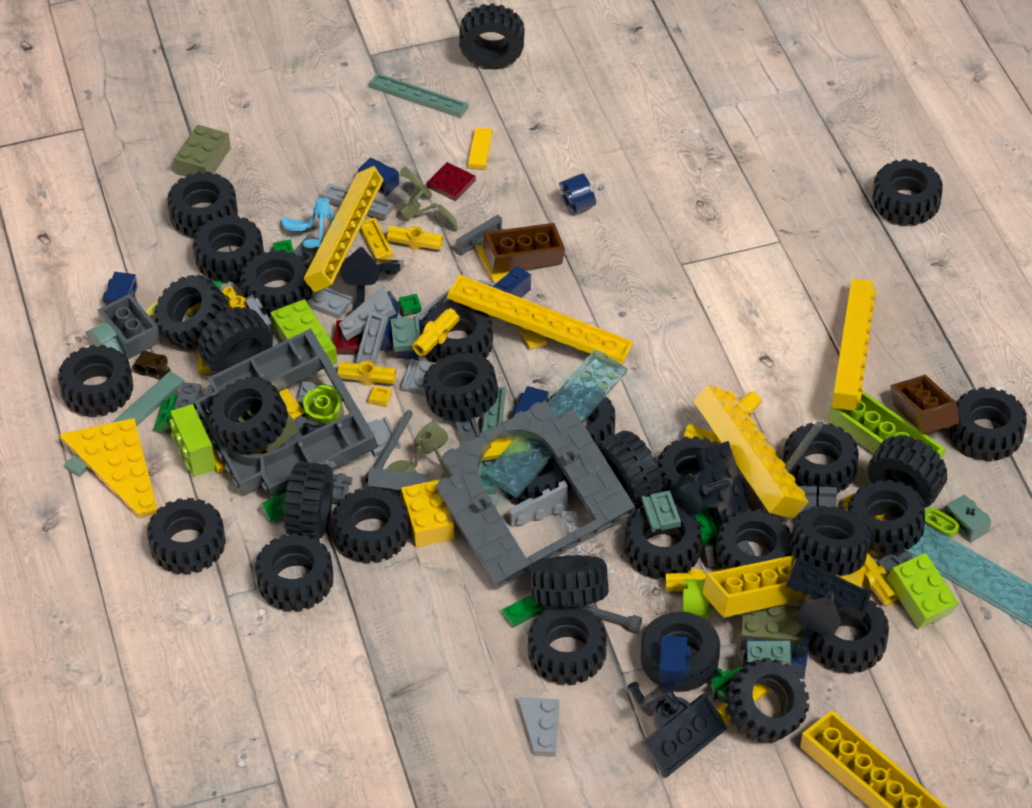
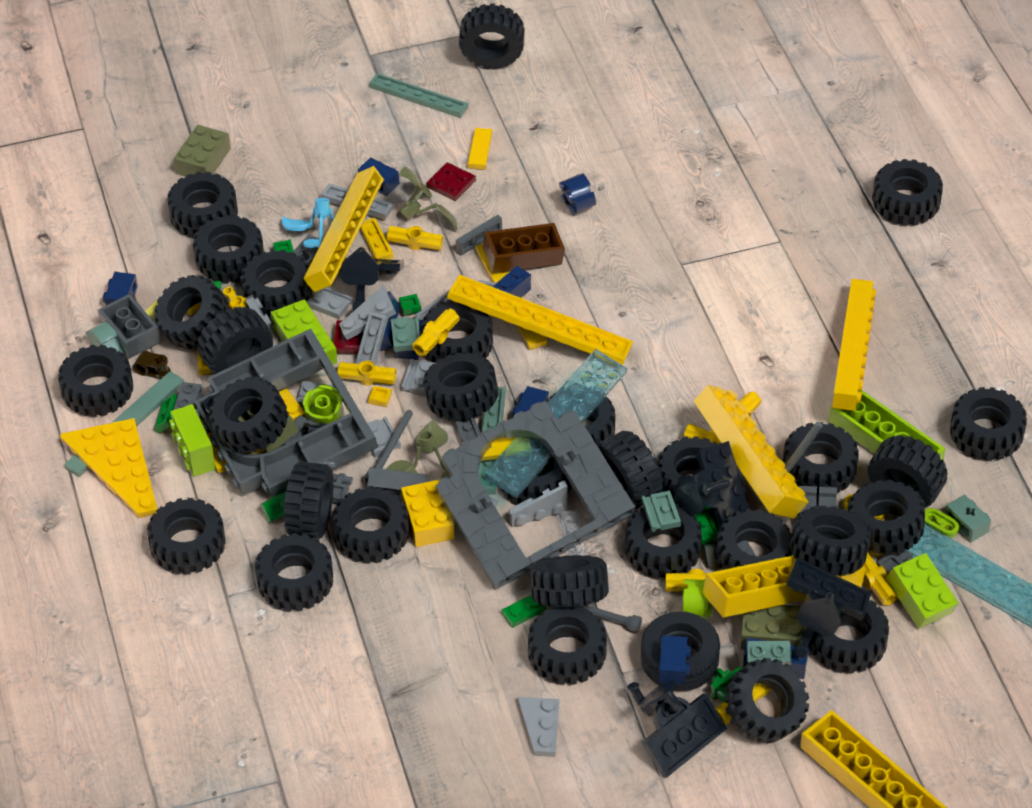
(924, 404): reddish brown brick -> none

